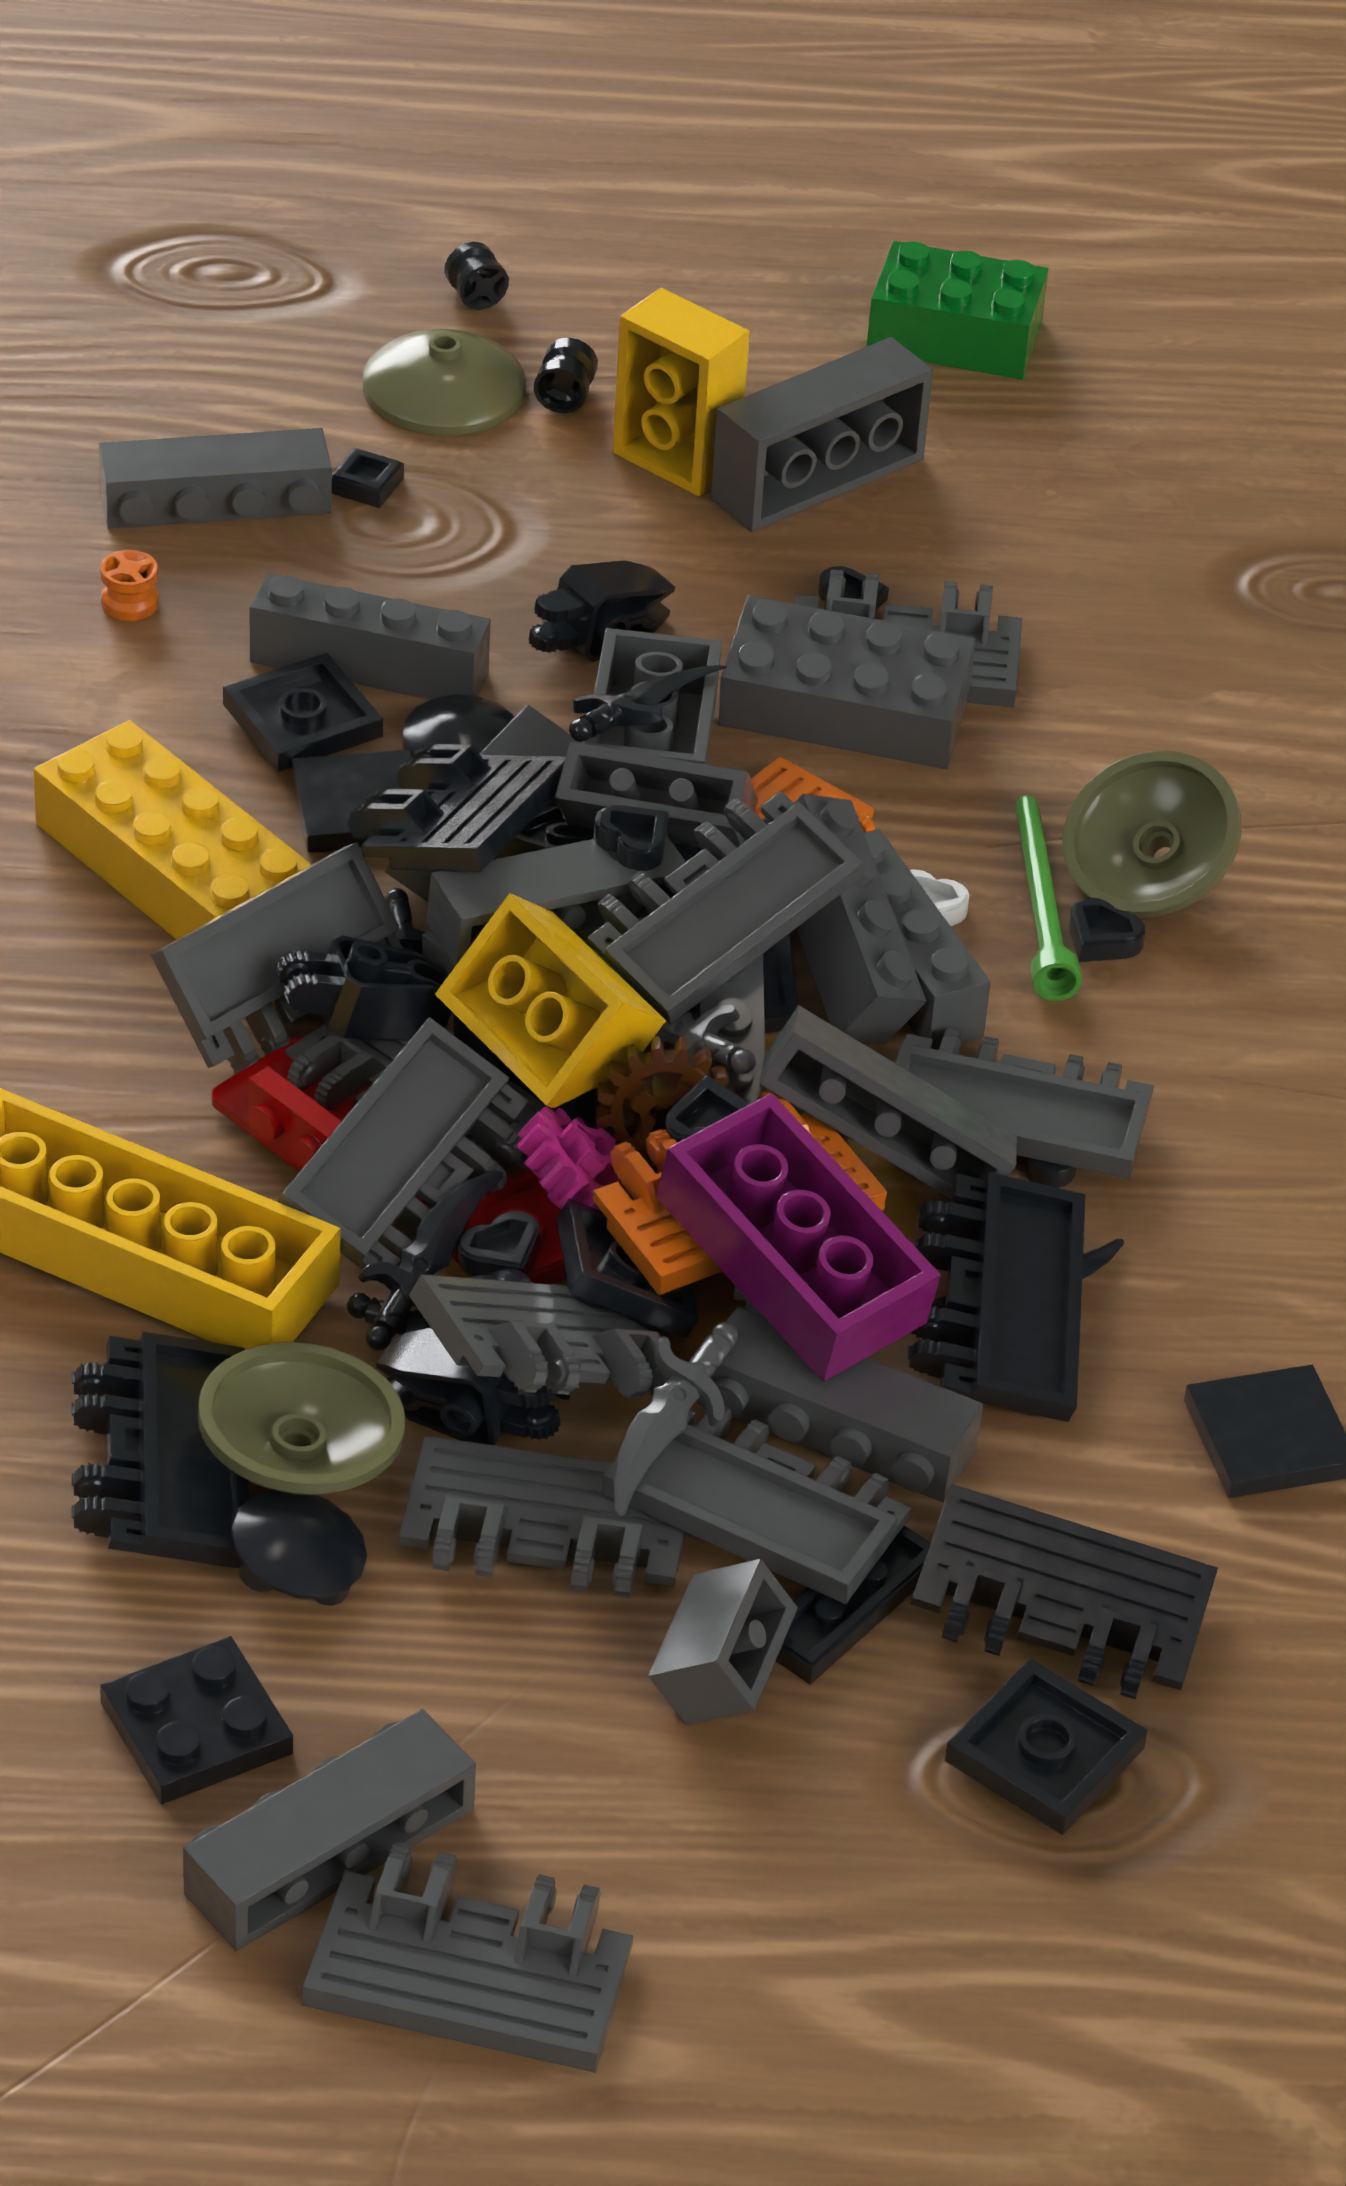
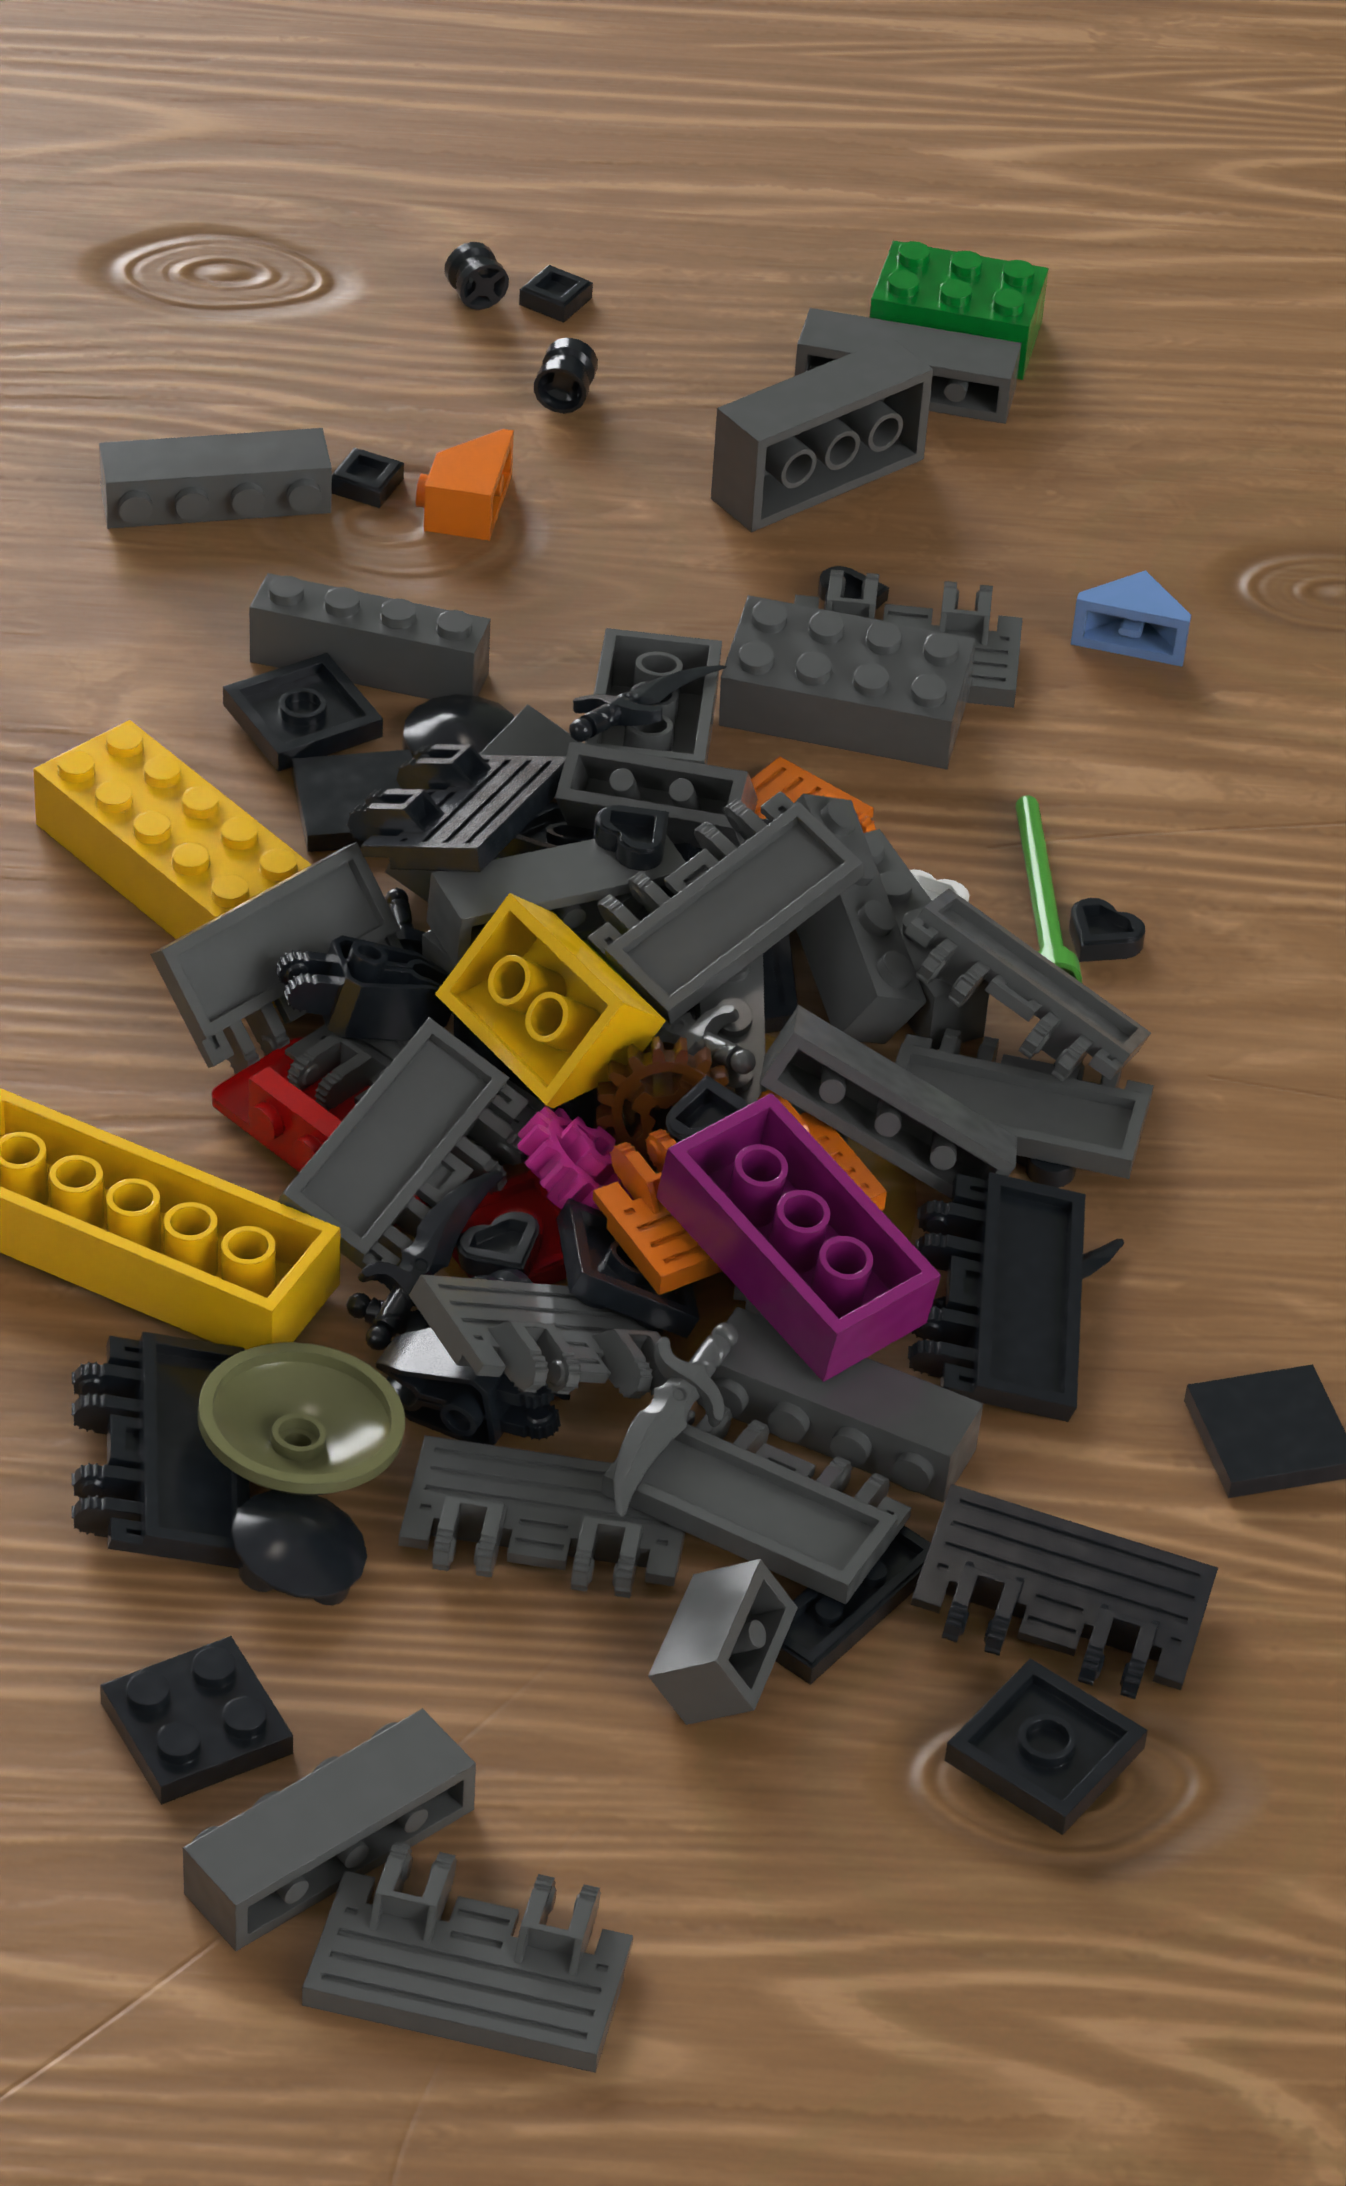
(129, 585): orange wheel -> none
(444, 382): olive dish -> none
(467, 486): none -> orange slope
(556, 293): none -> black tile
(599, 598): black hinge -> none
(670, 380): yellow brick -> none
(970, 372): none -> dark grey brick
(1070, 1014): none -> dark grey hinge
(1132, 620): none -> medium blue slope
(1147, 806): olive dish -> none

